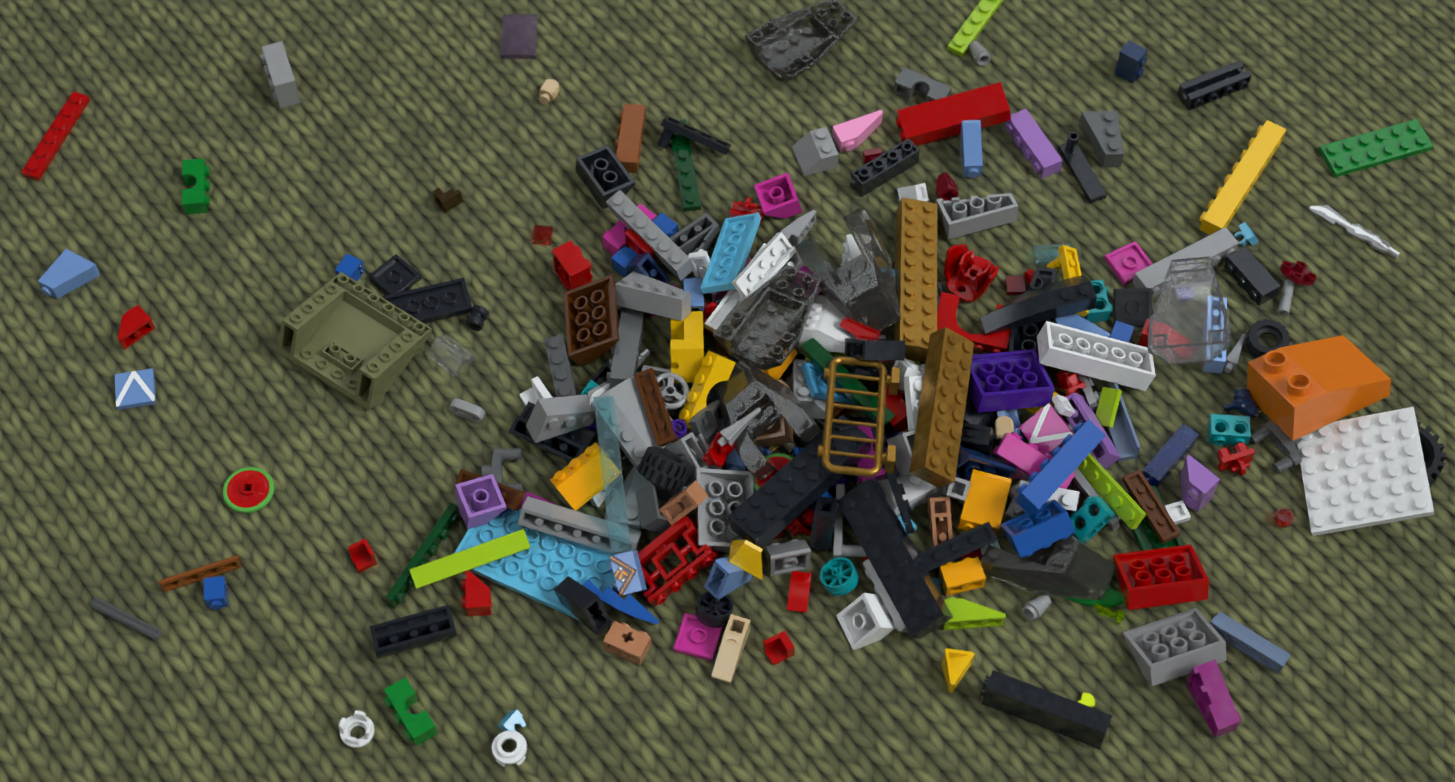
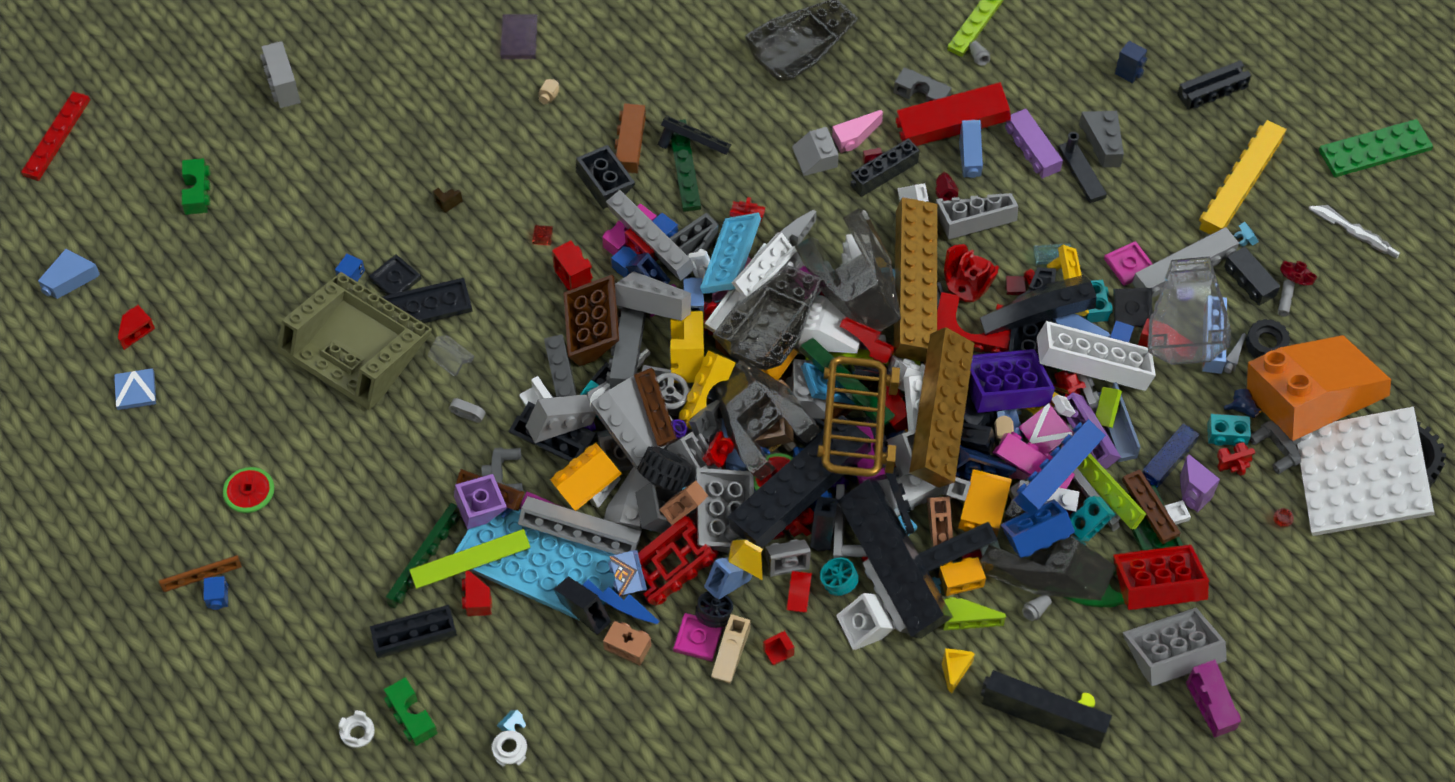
(125, 618): dark grey axle -> none
(362, 555): red panel -> none
(476, 319): black wheel -> none
(612, 474): clear light blue tile -> none
(732, 432): light grey piece -> none
(778, 197): dark pink slope -> none
(875, 349): black slope -> none
(1119, 615): clear neon green piece -> none
(1250, 643): sand blue panel -> none

